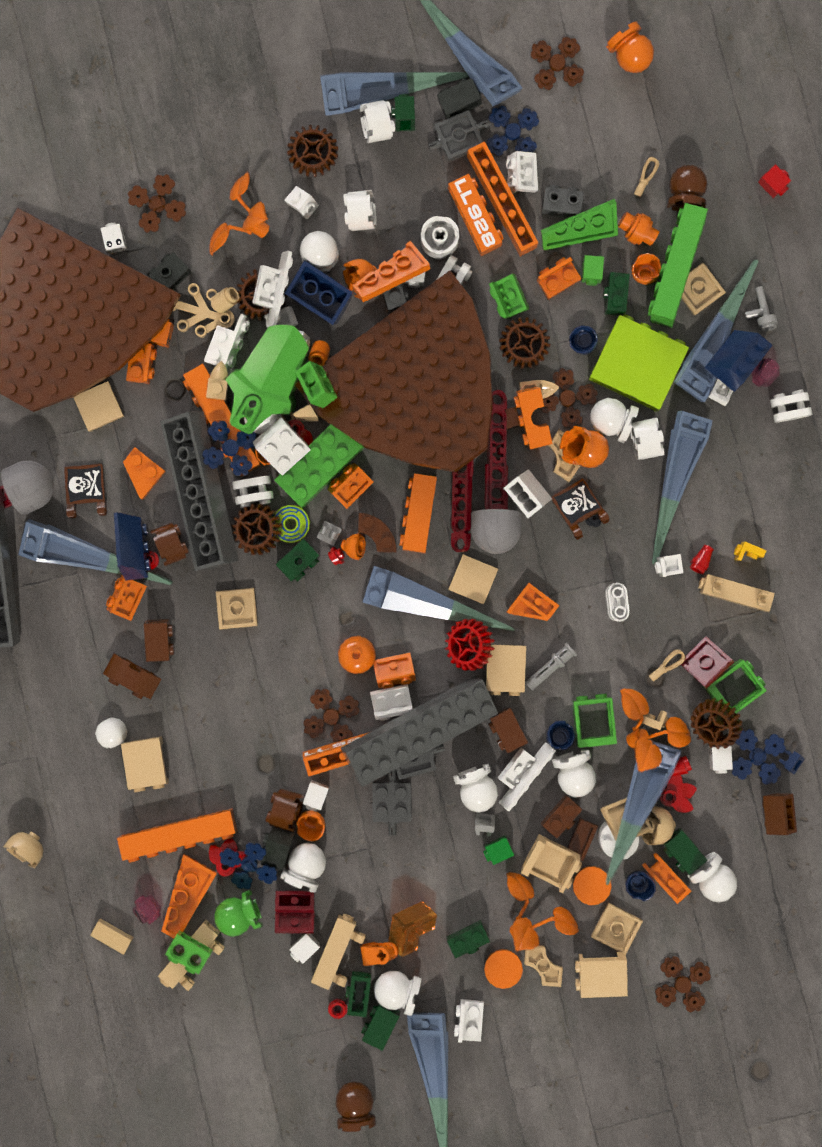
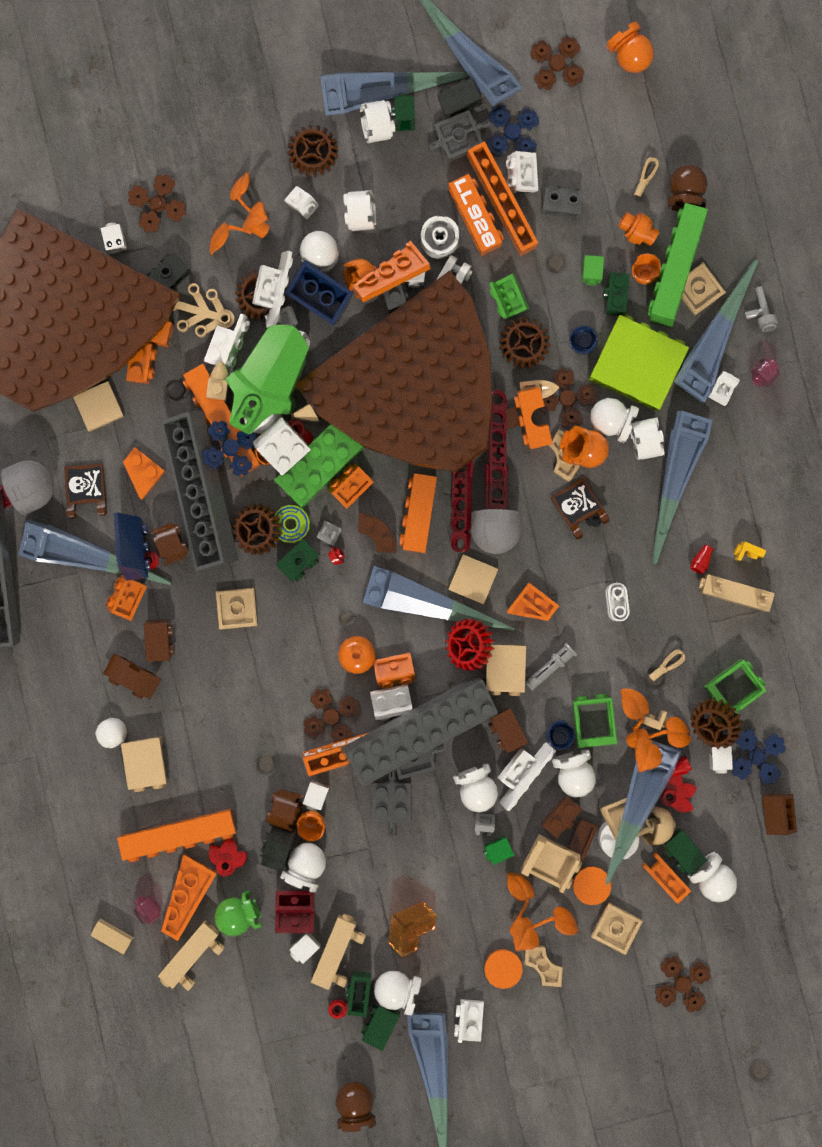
(25, 848): tan cylinder -> none
(191, 947): bright green brick -> none
(224, 299): tan brick -> none
(246, 499): white brick -> none
(248, 864): dark blue plant -> none
(316, 384): bright green brick -> none
(319, 352): orange brick -> none
(354, 546): orange brick -> none
(378, 953): orange piece -> none
(468, 939): dark green brick -> none
(528, 493): white brick -> none
(558, 278): orange bracket -> none
(586, 226): bright green wing -> none
(602, 976): tan panel -> none
(640, 885): dark blue hair -> none
(669, 565): white bracket -> none
(706, 662): tile -> none
(738, 358): dark blue slope -> none
(775, 181): red brick -> none
(793, 763): dark blue tile -> none
(798, 397): white brick -> none

